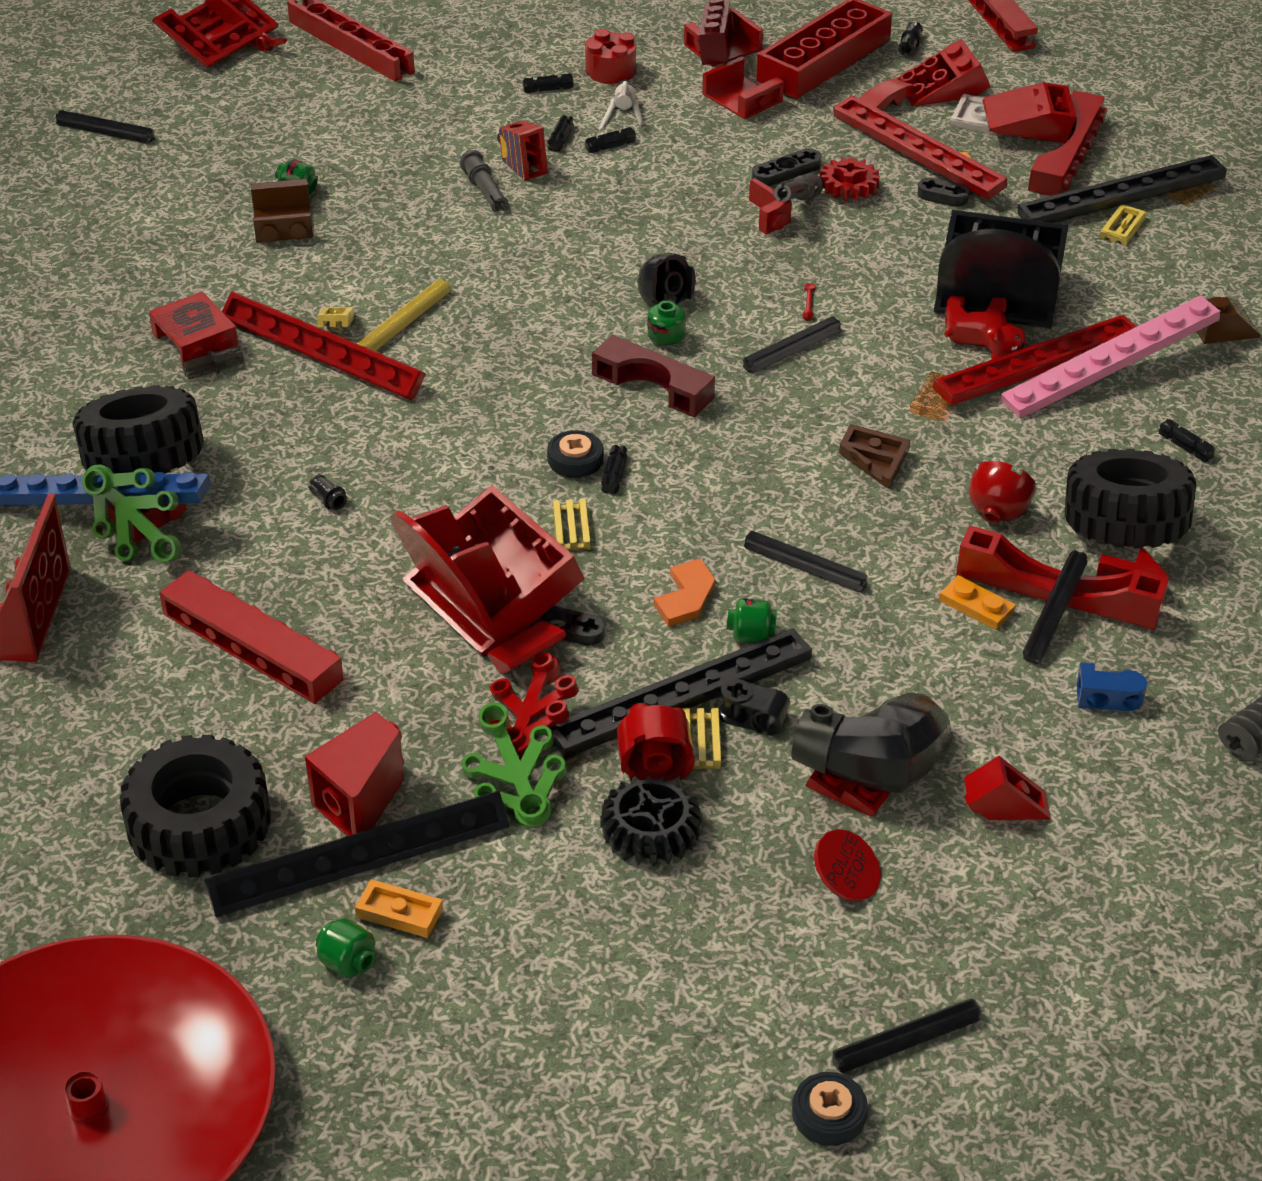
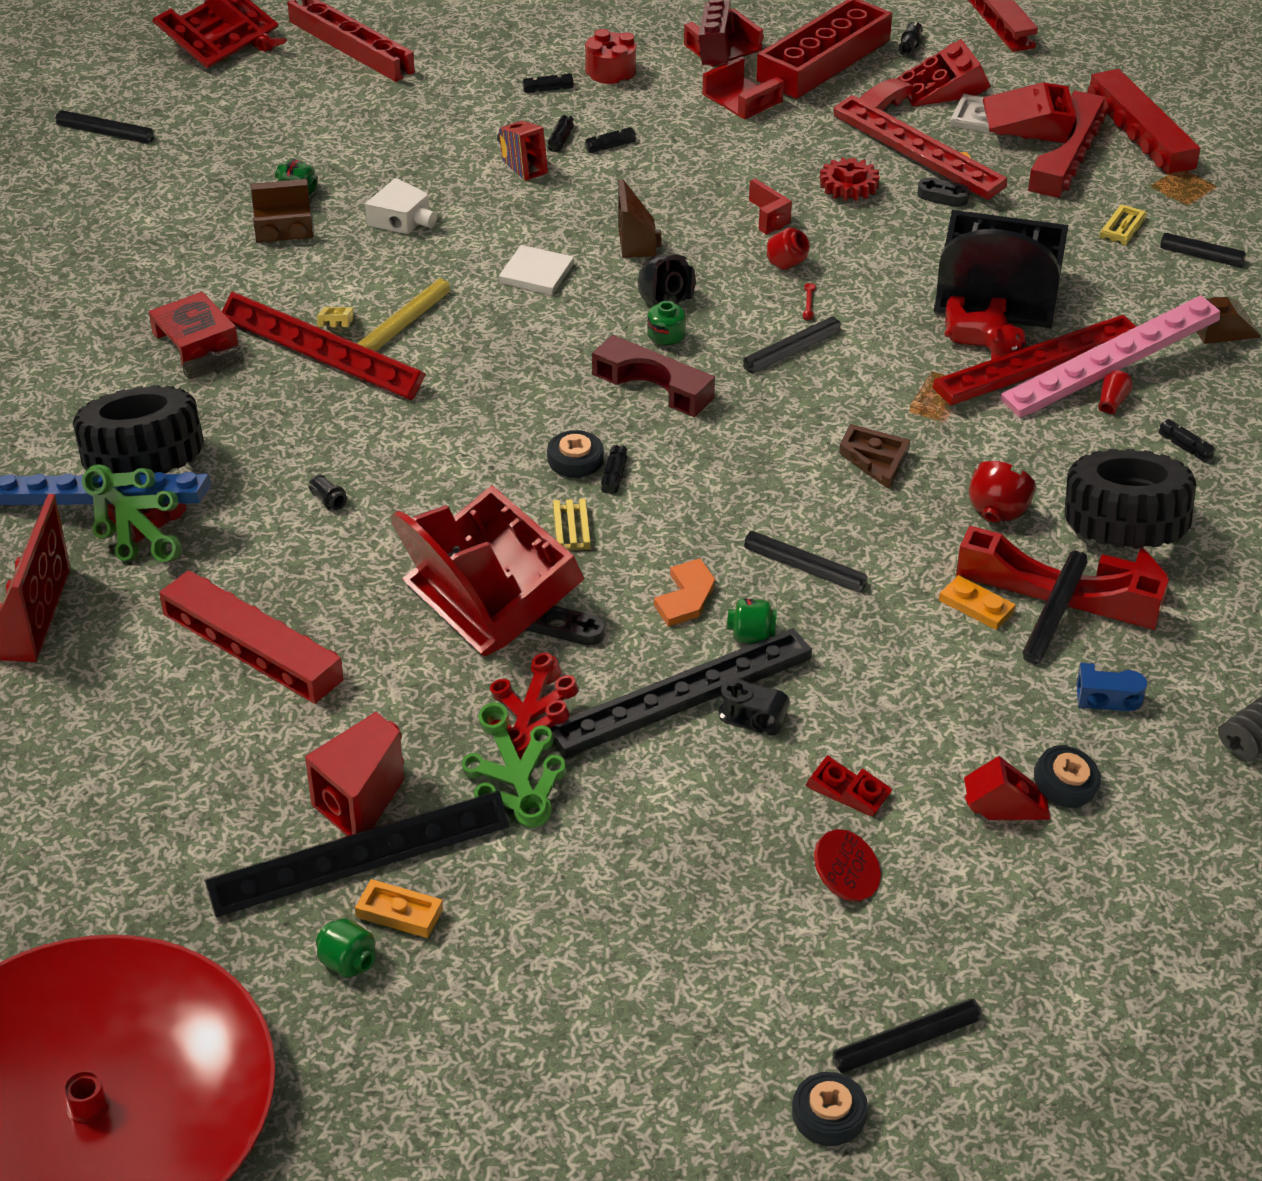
(203, 838): black tyre -> none
(399, 208): none -> white torso
(480, 175): dark grey pin -> none
(525, 646): red slope -> none
(536, 270): none -> white tile
(623, 99): white plant -> none
(635, 225): none -> reddish brown slope
(651, 819): black gear -> none
(655, 743): red brick -> none
(701, 717): light yellow tile -> none
(788, 248): none -> red head
(799, 162): black beam -> none
(799, 188): dark grey pin -> none
(878, 751): black piece -> none
(1067, 776): none -> black wheel
(1114, 391): none -> red cone
(1123, 190): black plate -> none
(1145, 122): none -> red brick
(1203, 249): none -> black axle

